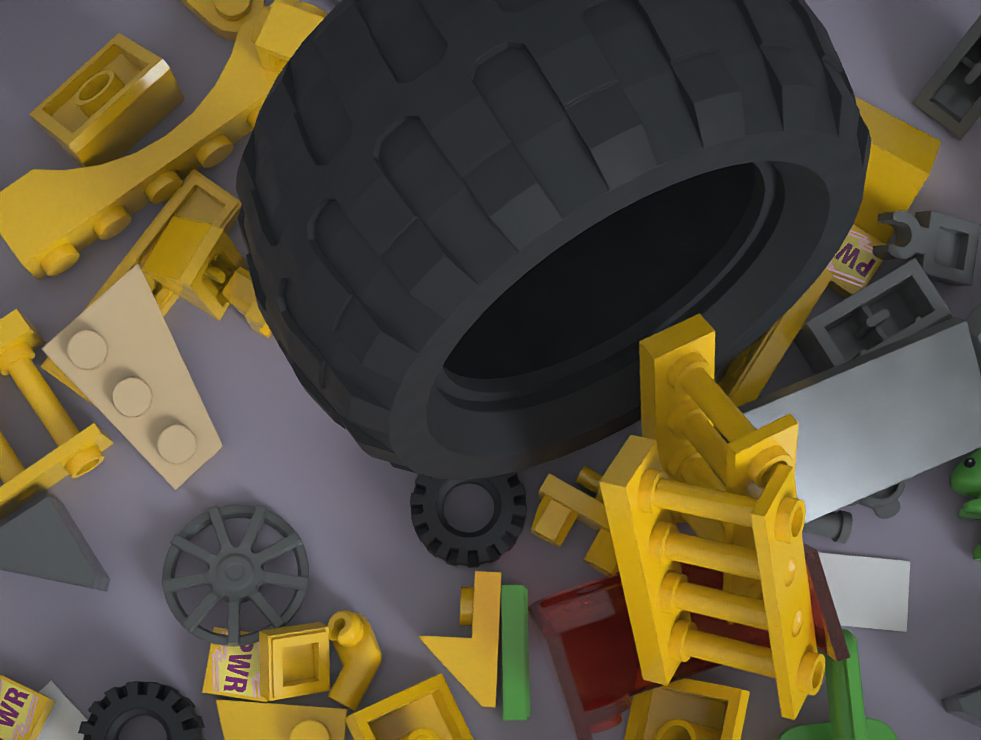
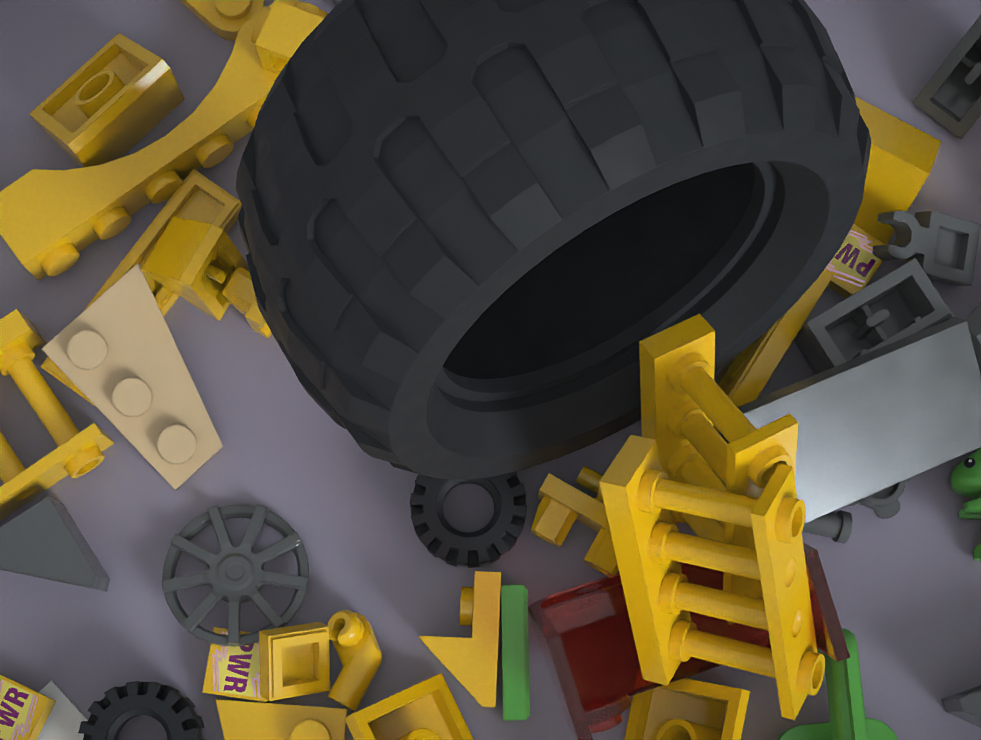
(868, 590): white sticker -> none

